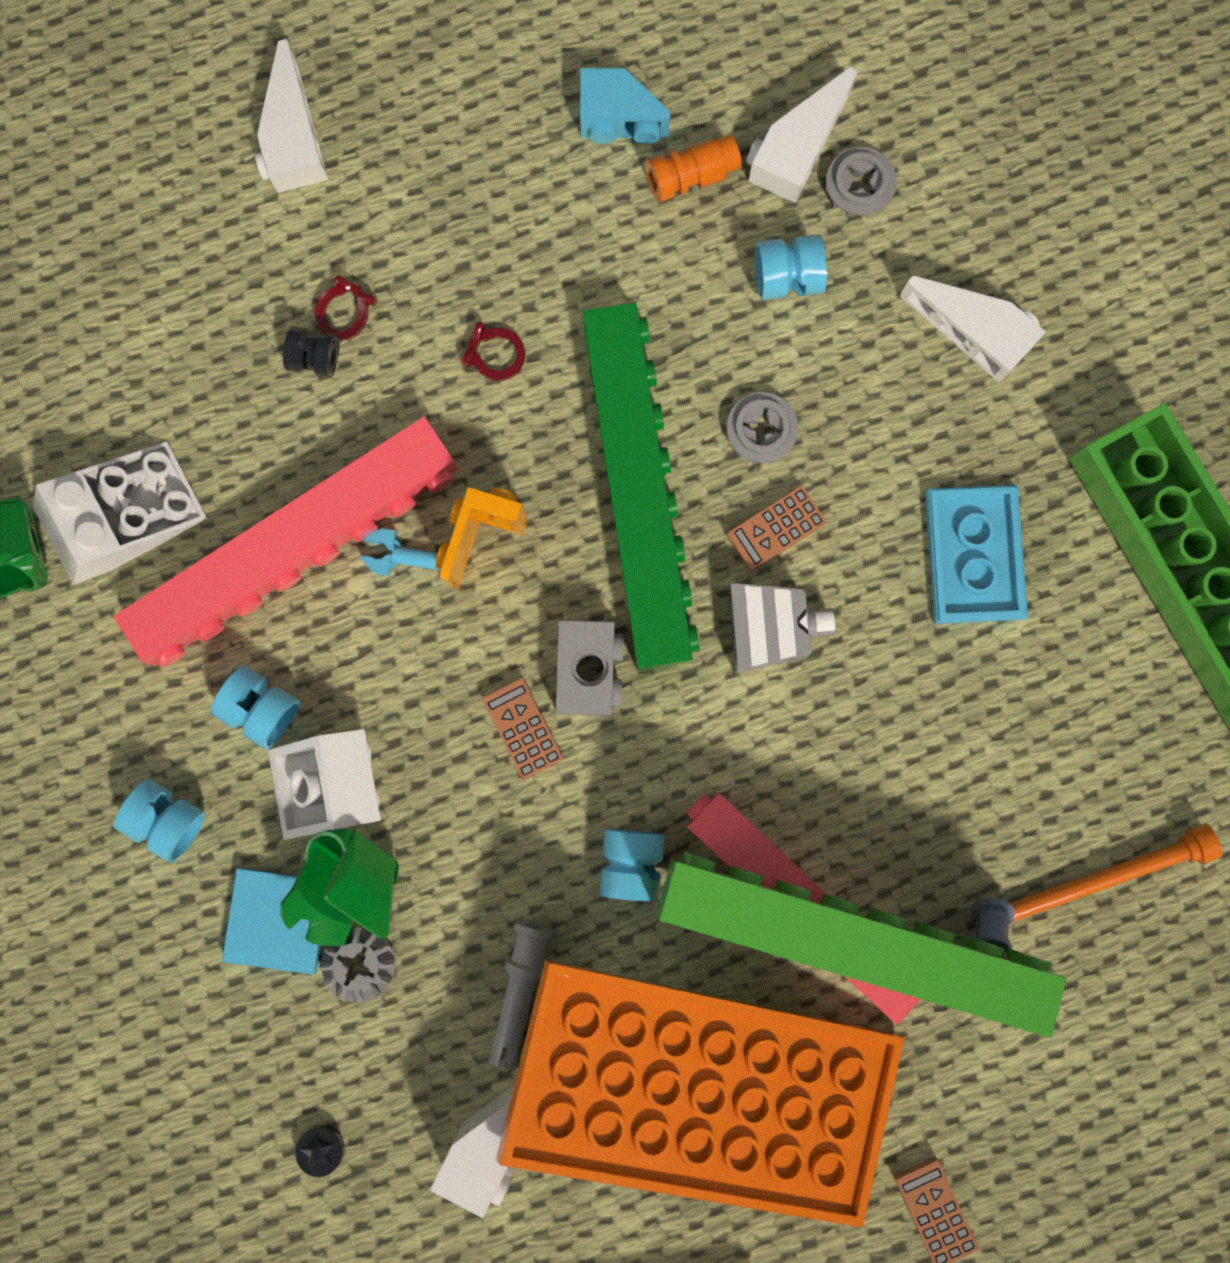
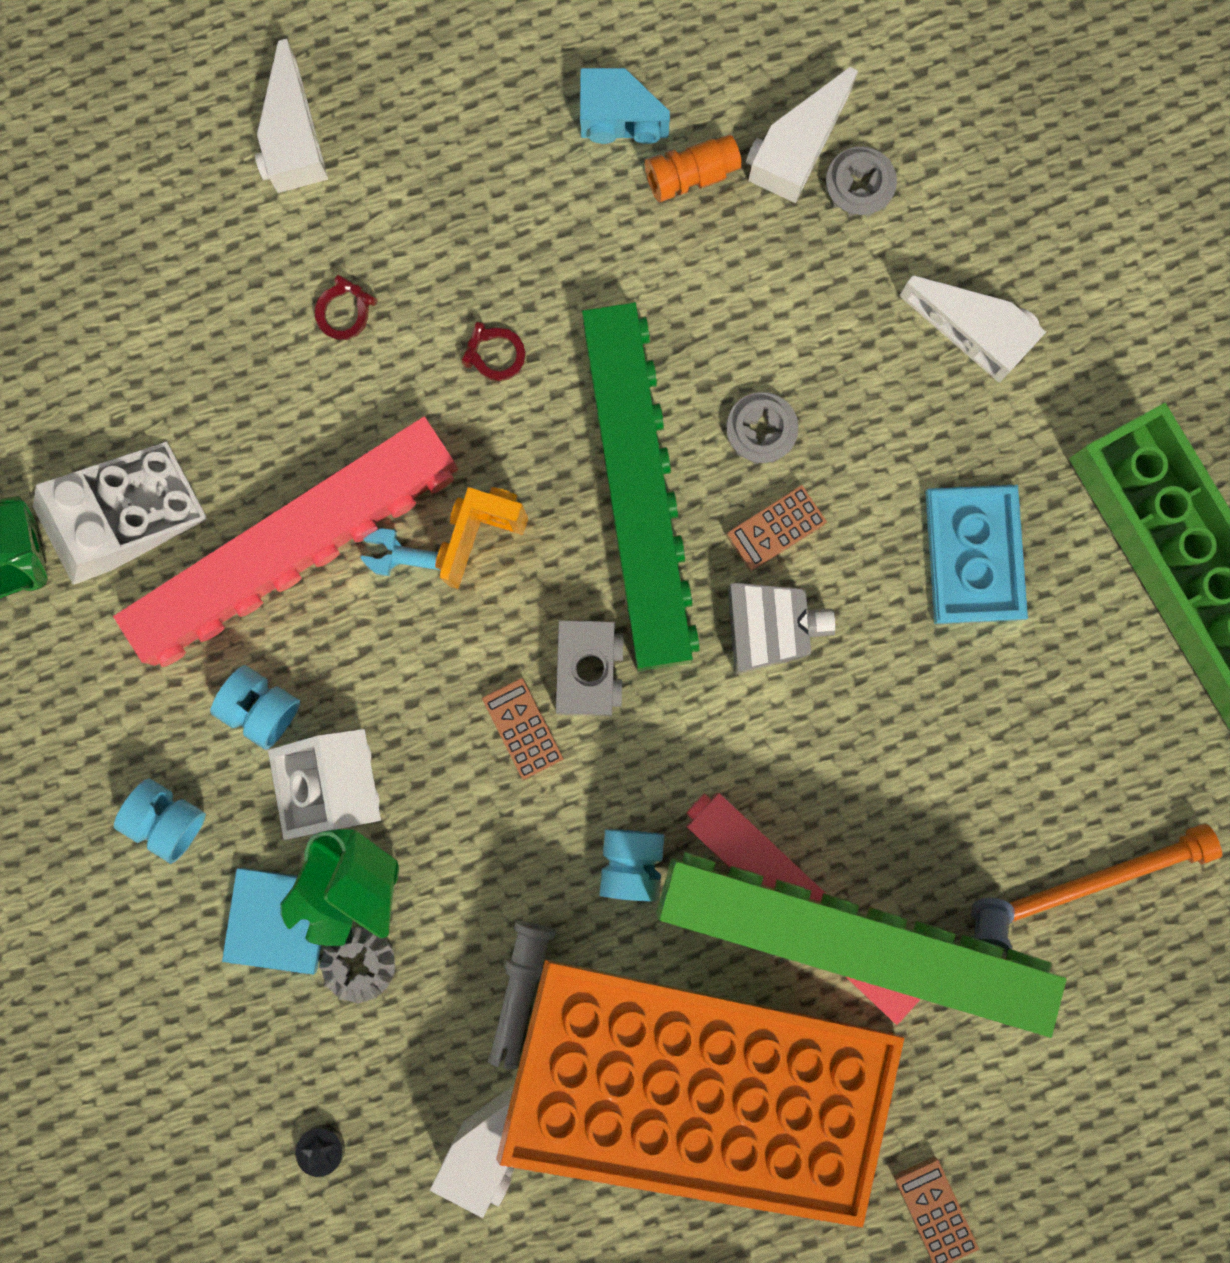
(311, 352): black wheel -> none
(790, 267): medium azure wheel -> none

